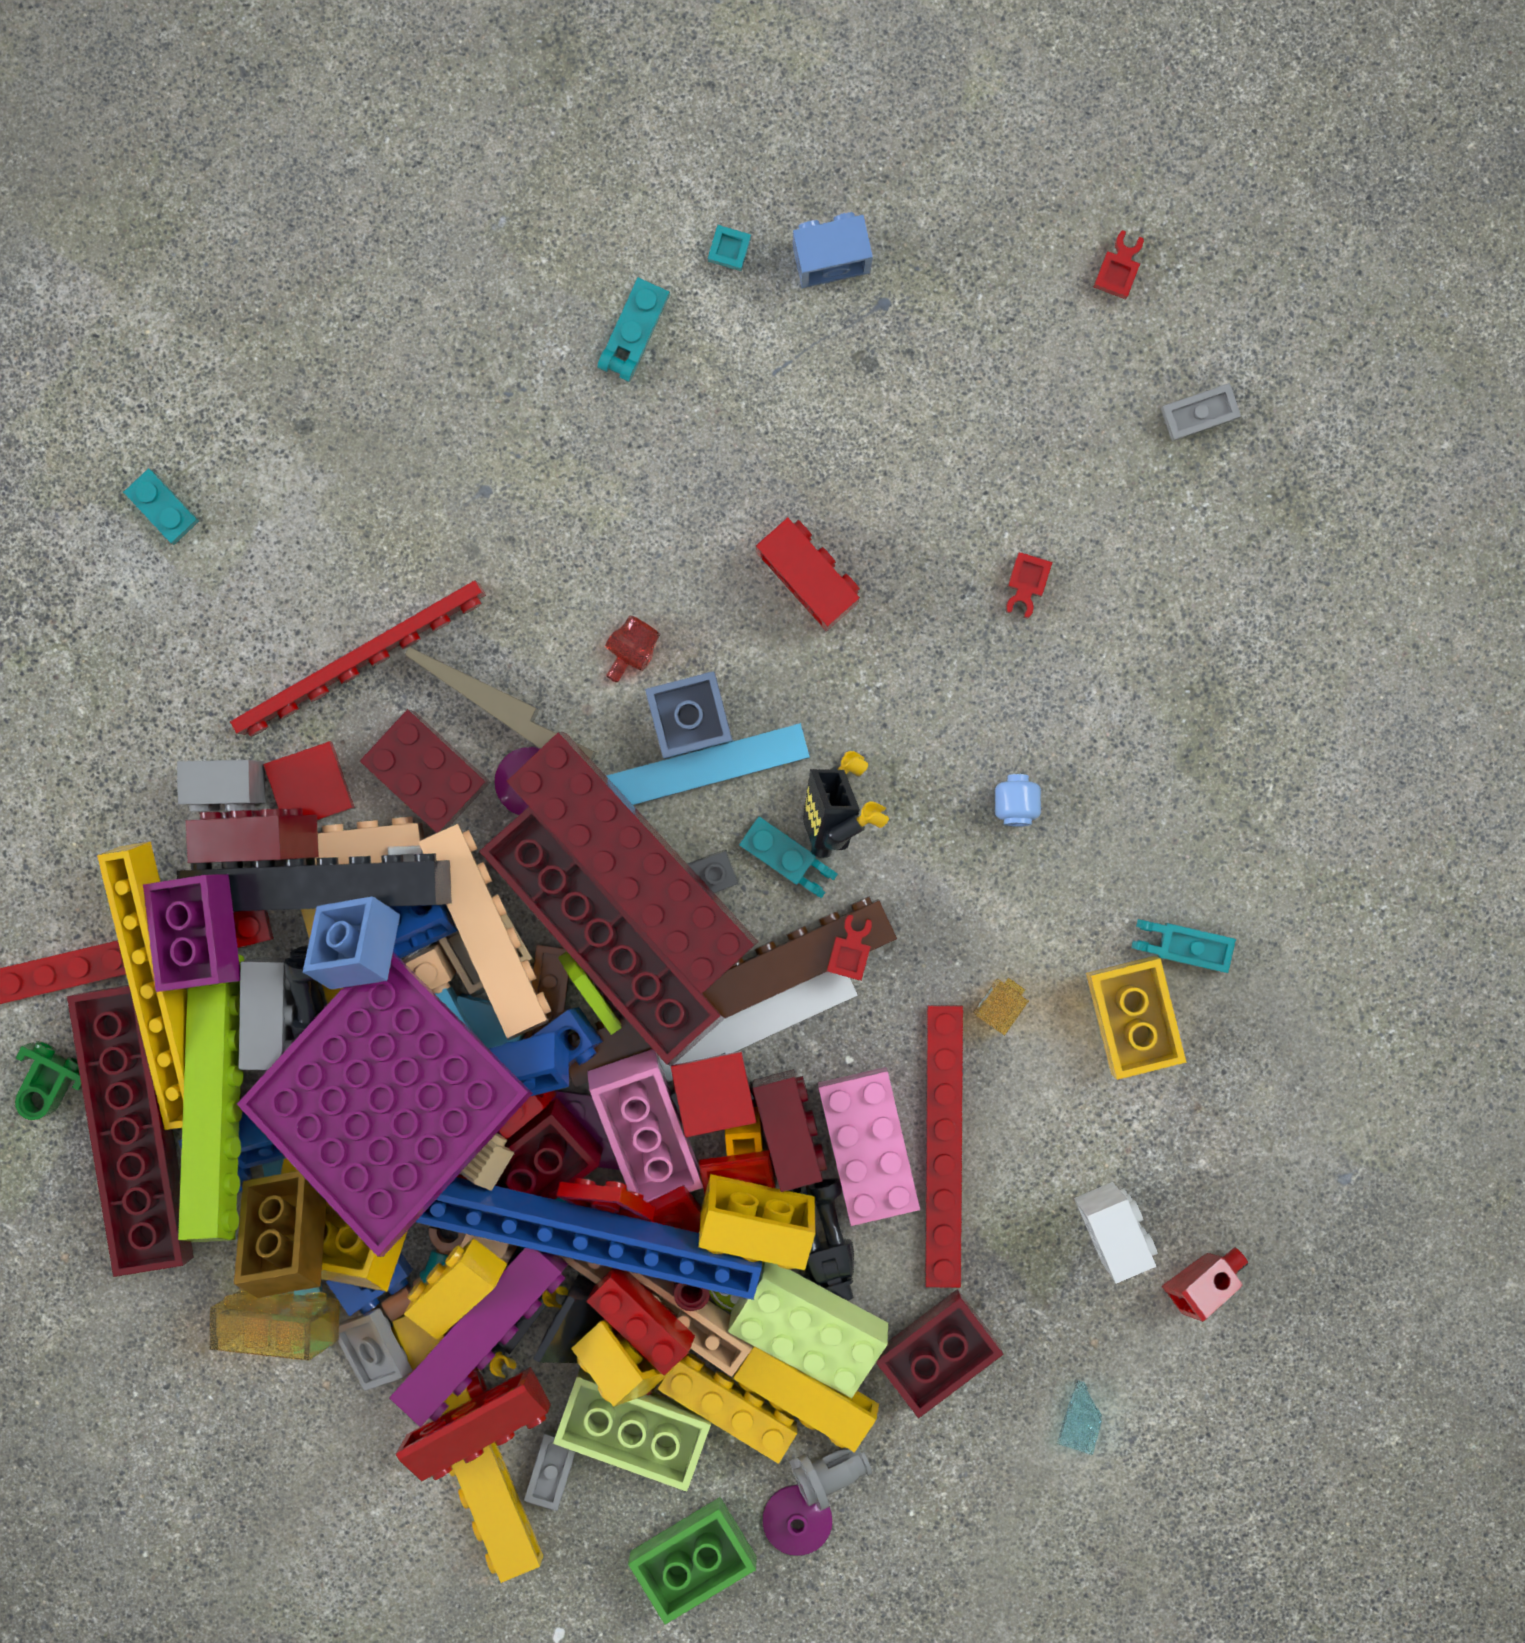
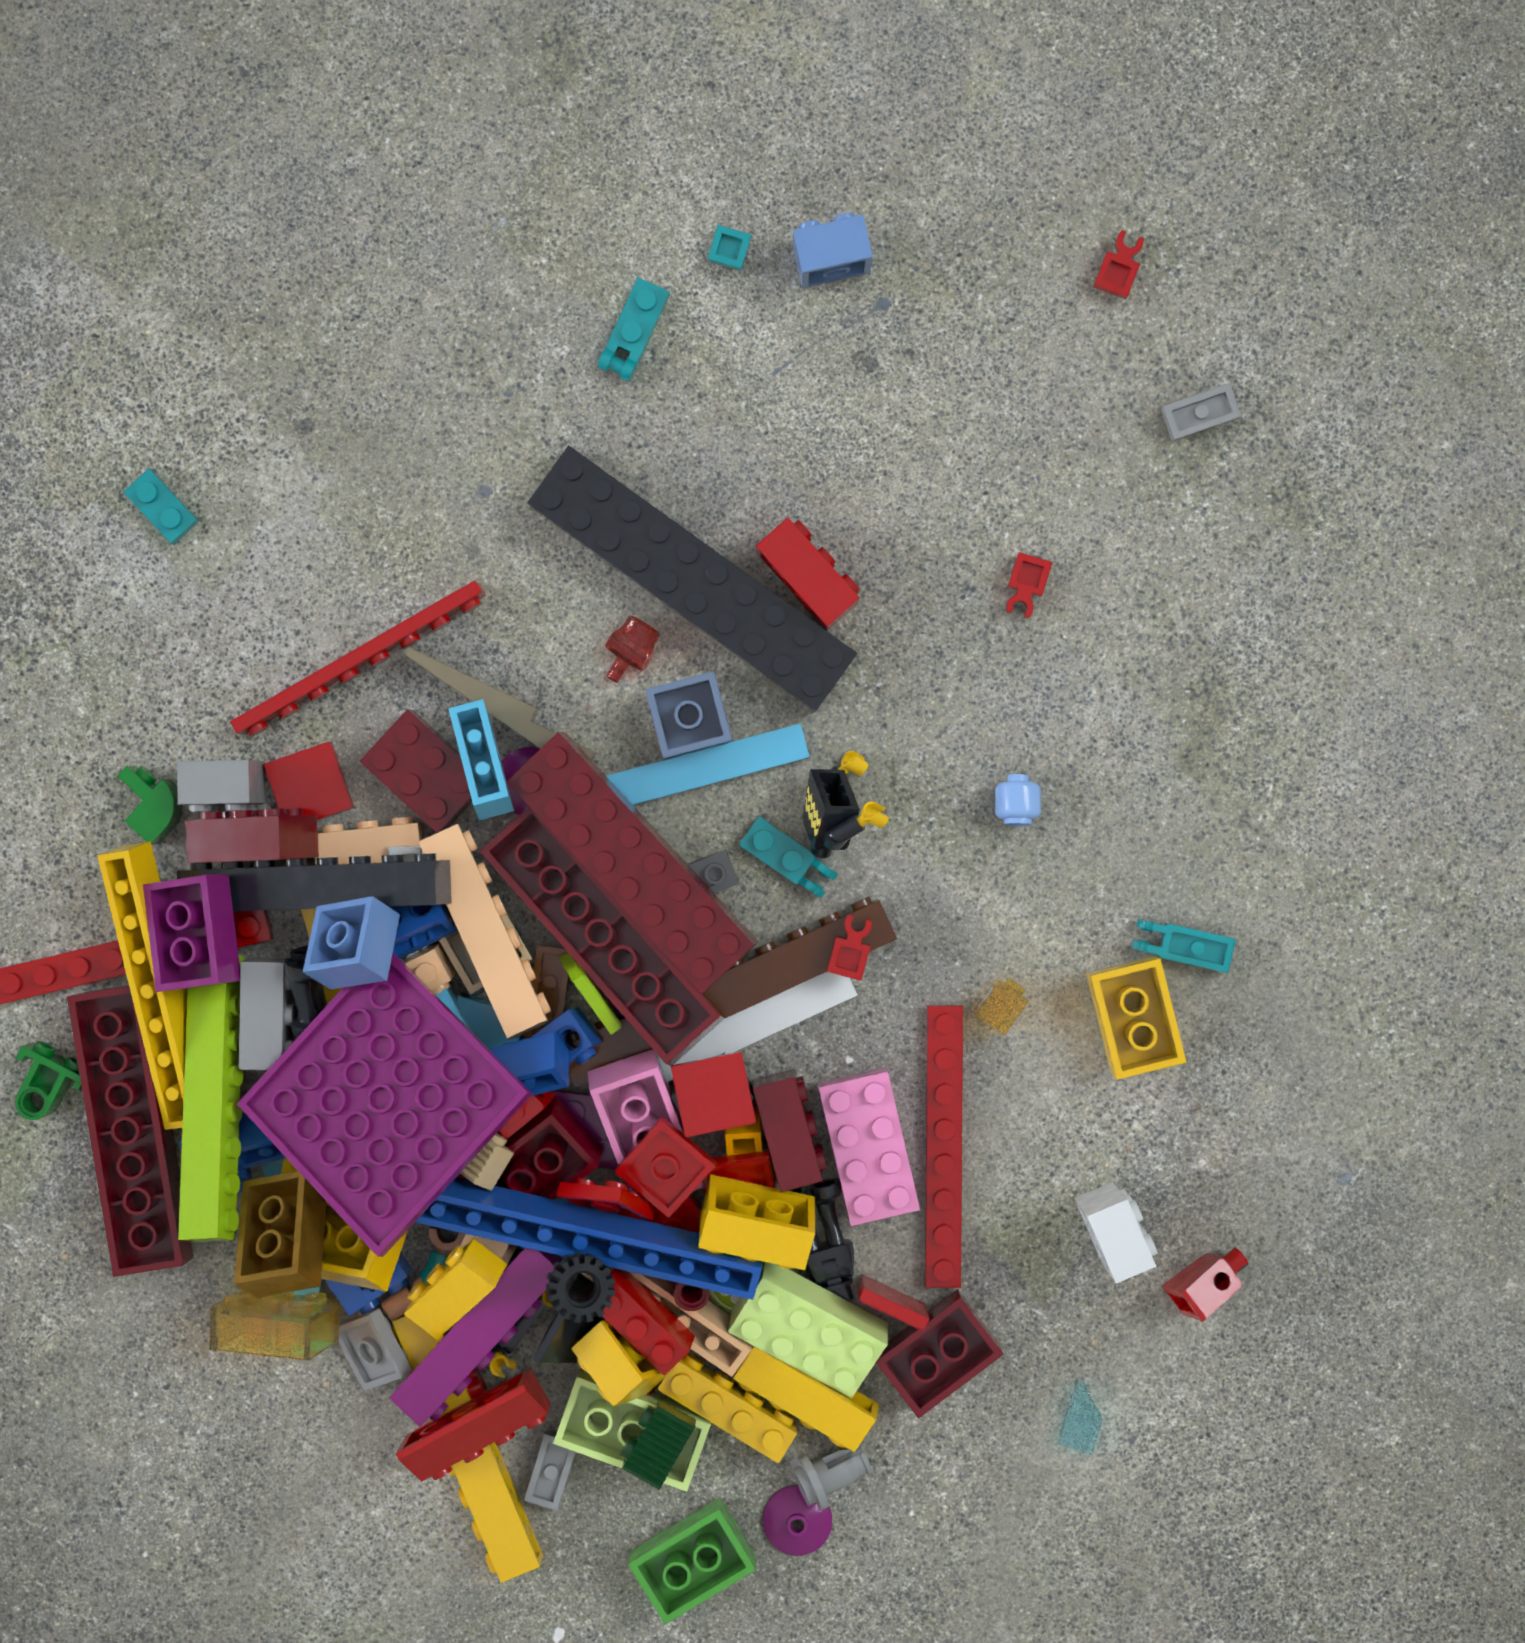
(159, 809): none -> green brick
(481, 759): none -> medium azure brick
(565, 1271): none -> black tyre
(658, 1443): none -> dark green brick
(665, 1167): none -> red tile
(692, 578): none -> black brick
(892, 1302): none -> red tile

